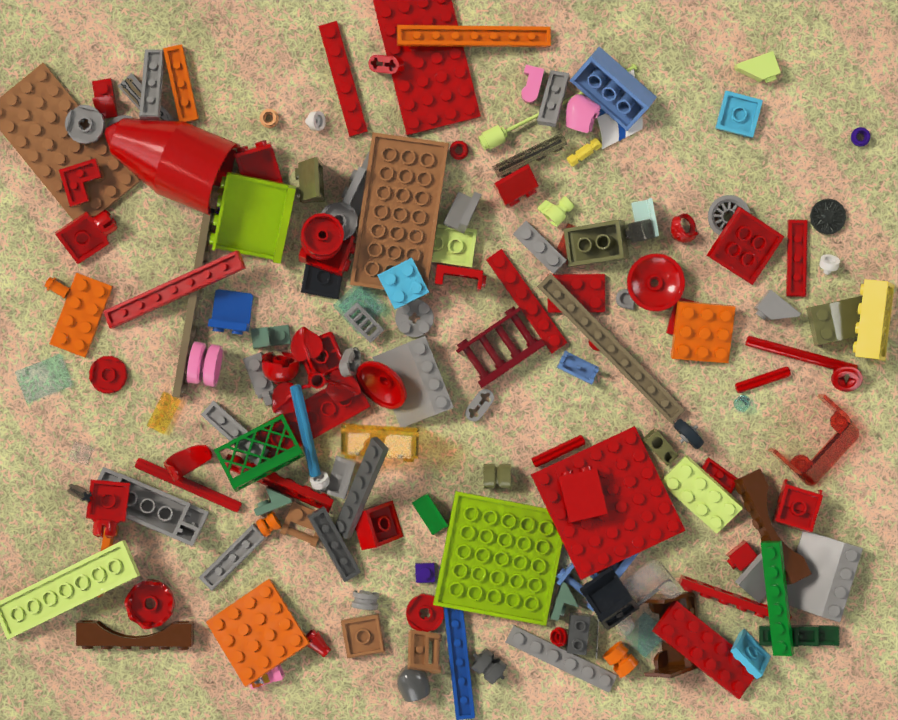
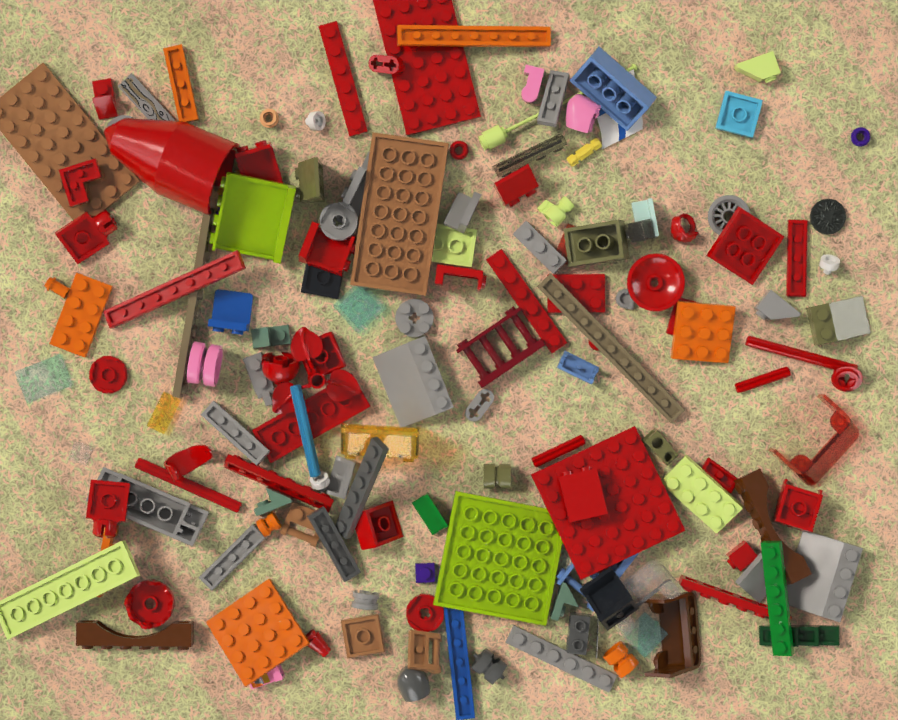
(76, 131): light grey plate -> none
(79, 493): axle -> none
(152, 85): light grey tile -> none
(262, 469): green fence -> none
(310, 236): red wheel -> none
(350, 362): light grey beam -> none
(352, 310): light grey slope -> none
(381, 384): red dish -> none
(403, 283): medium azure plate -> none
(559, 636): red plate -> none
(688, 434): black wheel -> none
(703, 648): red plate -> none
(742, 403): clear light blue hinge -> none
(750, 654): medium azure plate -> none
(874, 319): light yellow slope -> none

